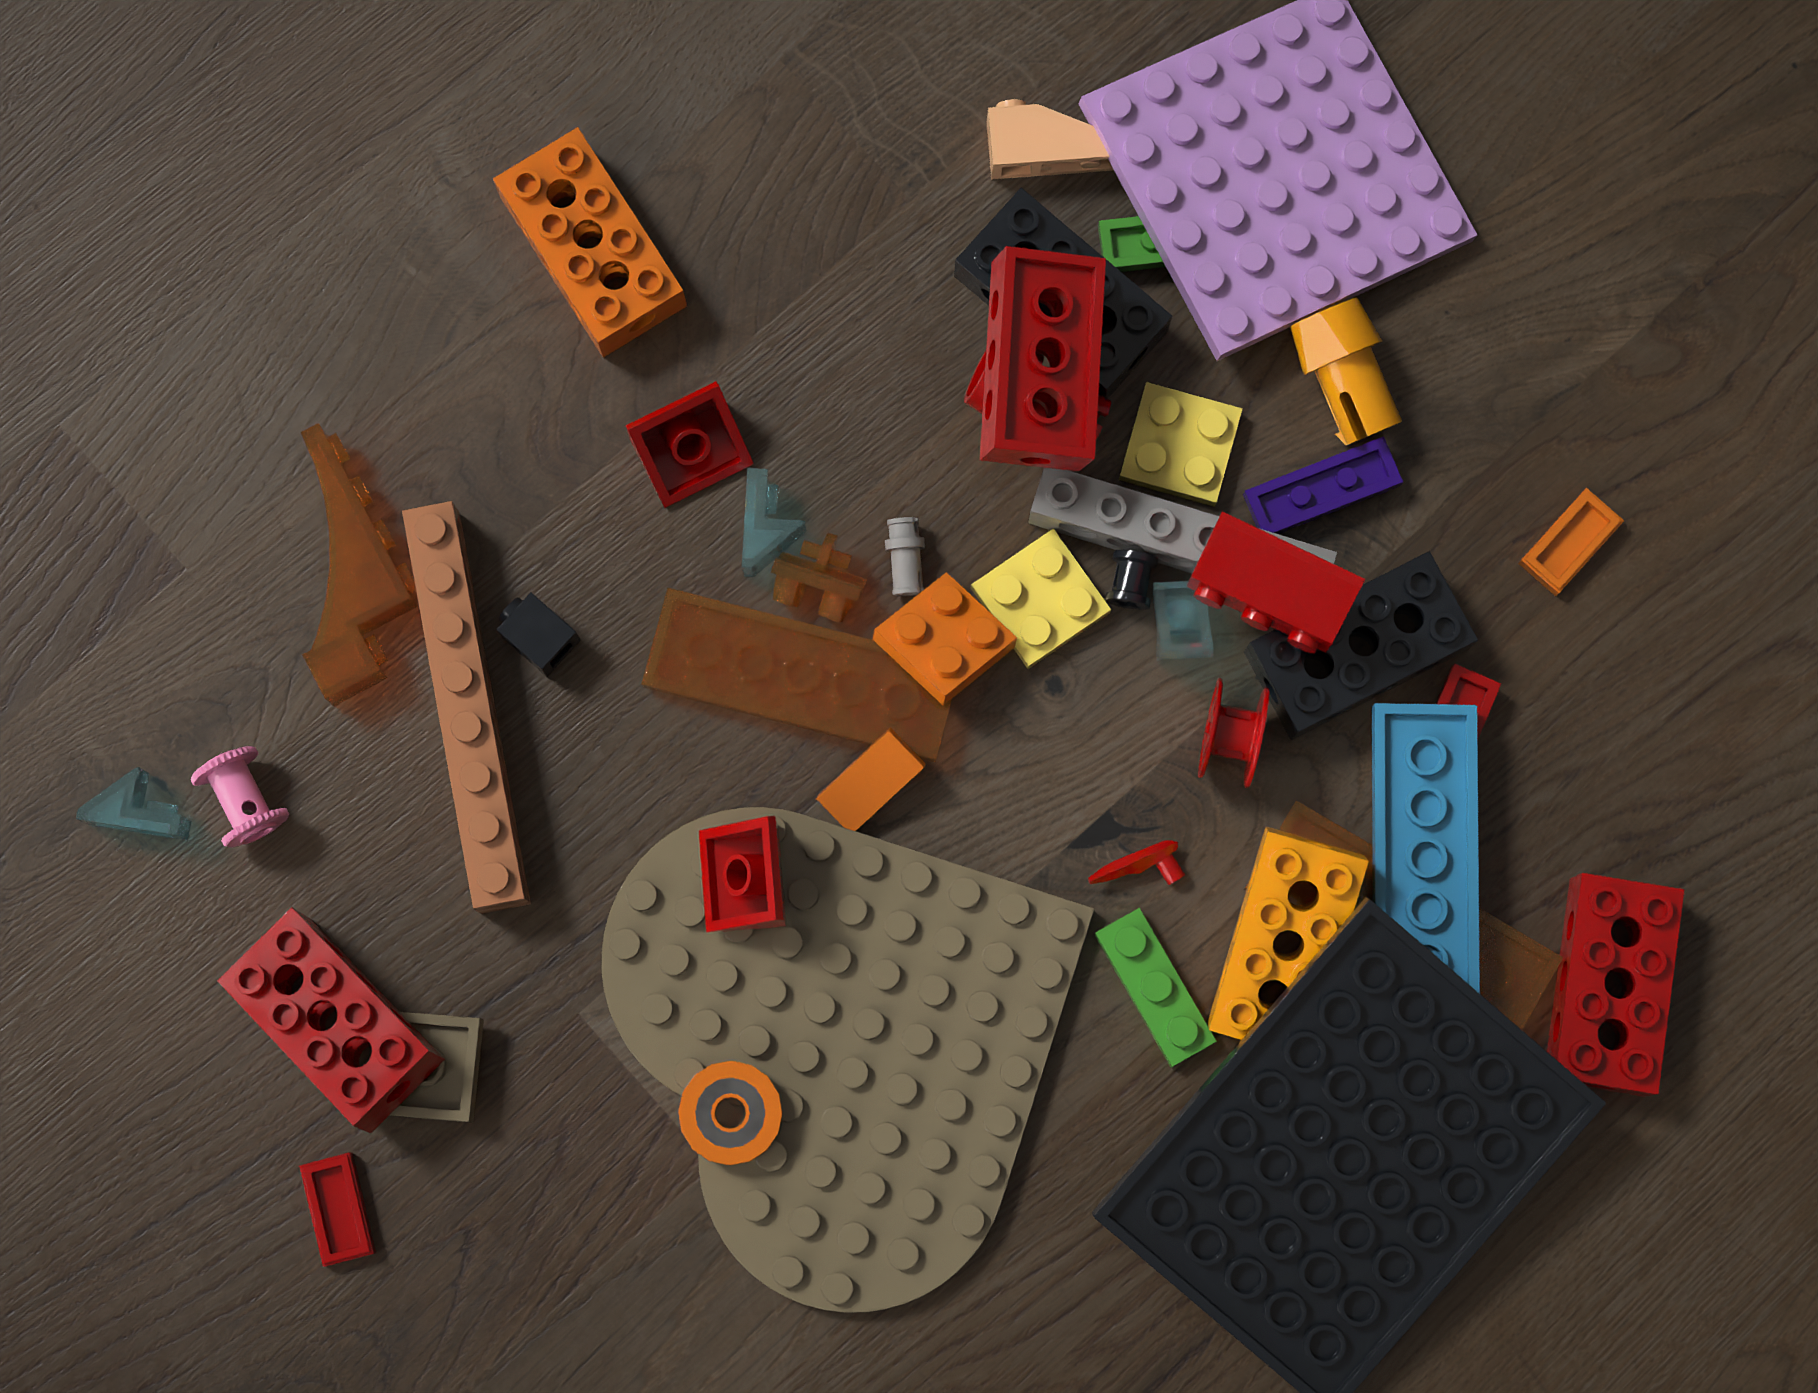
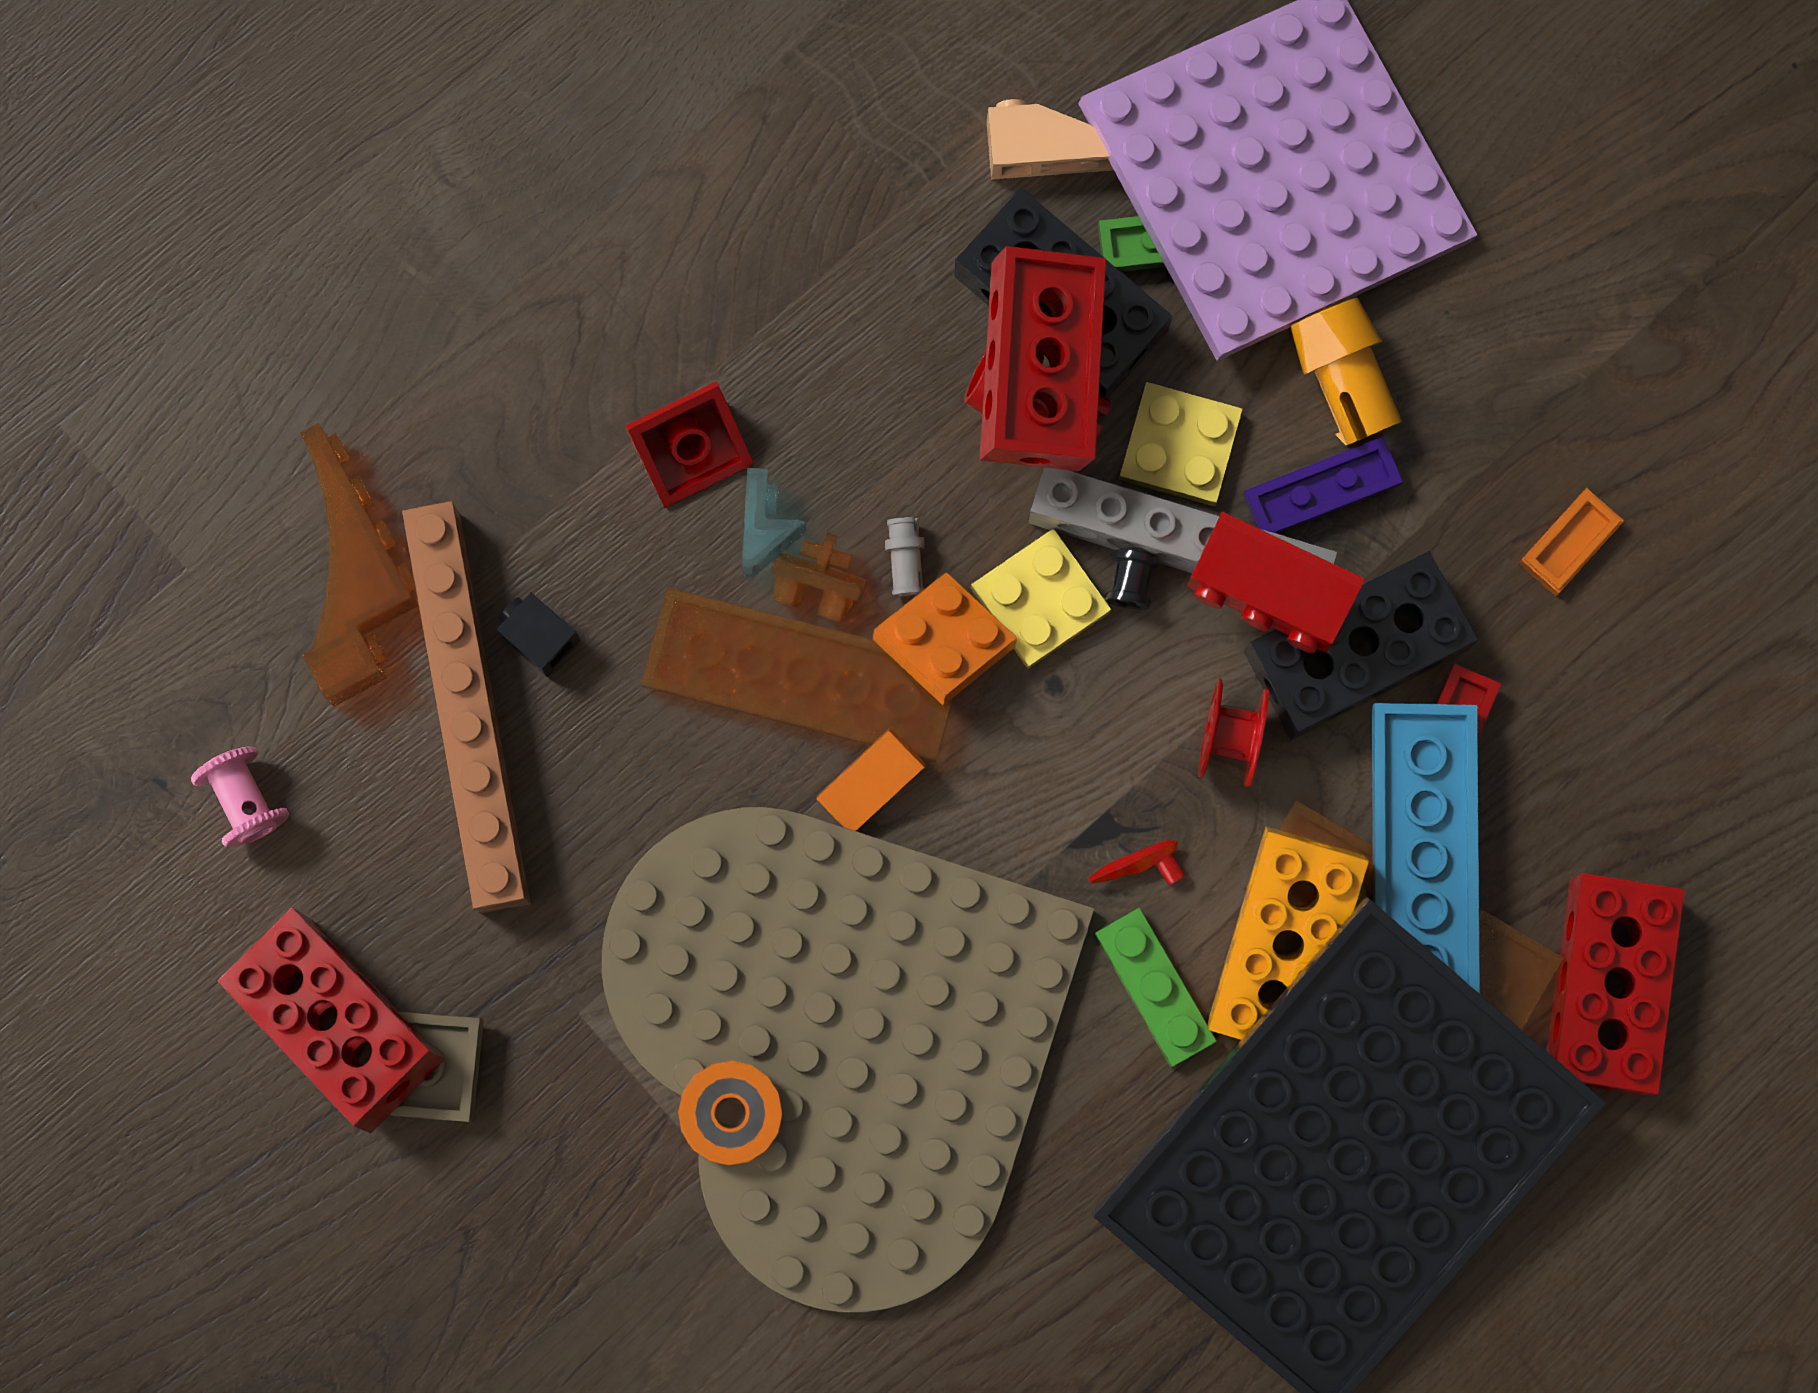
(122, 809): clear light blue slope -> none
(337, 1209): red tile -> none
(599, 210): orange brick -> none
(742, 876): red slope -> none
(1181, 623): clear light blue slope -> none

